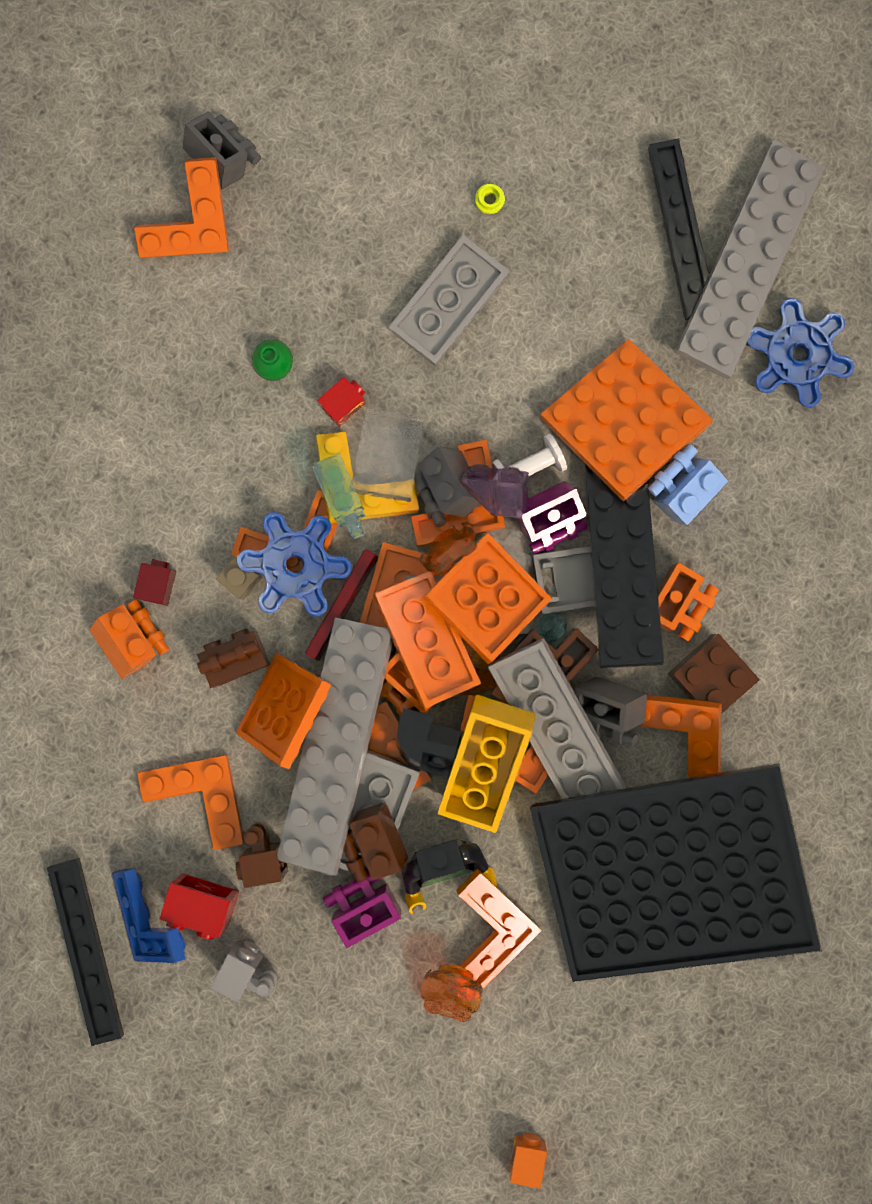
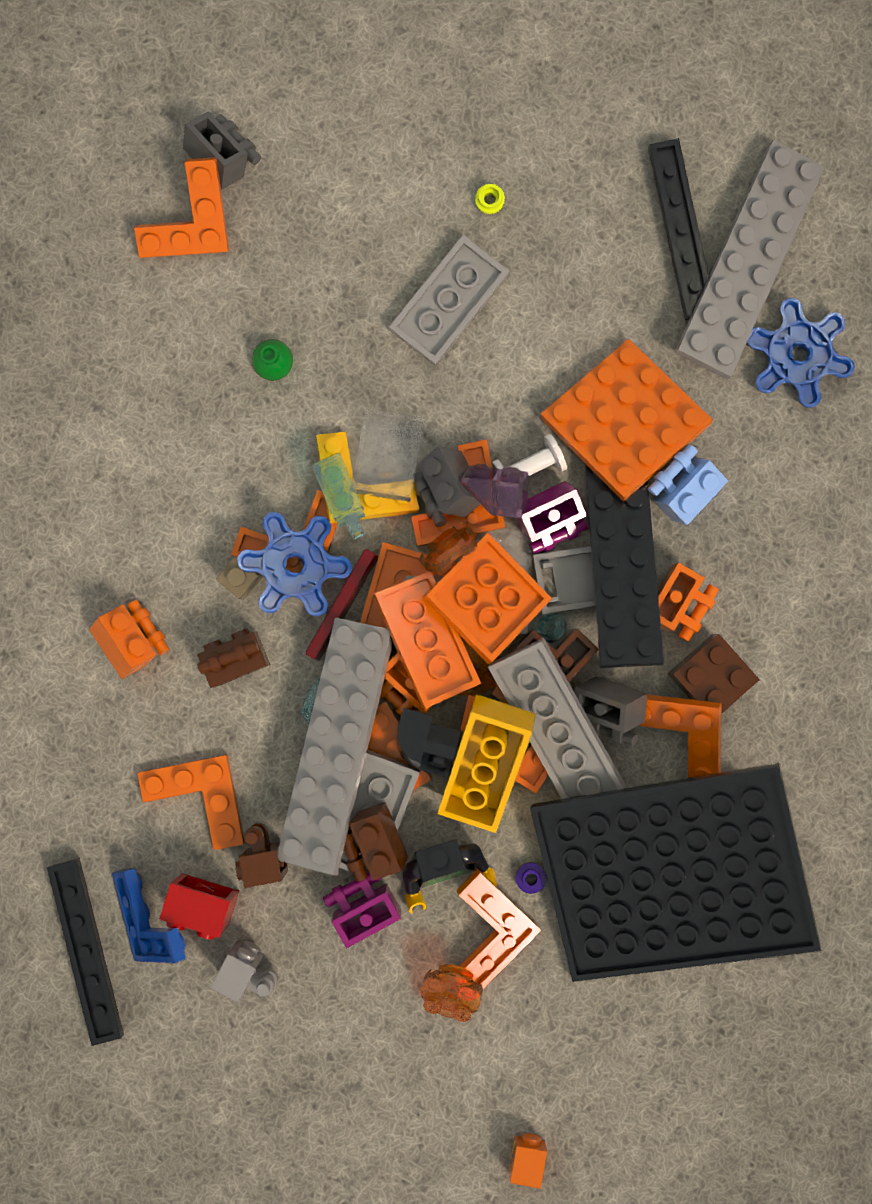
(155, 582): dark red brick -> none
(283, 710): orange plate -> none
(342, 400): red brick -> none
(526, 869): none -> dark purple plate

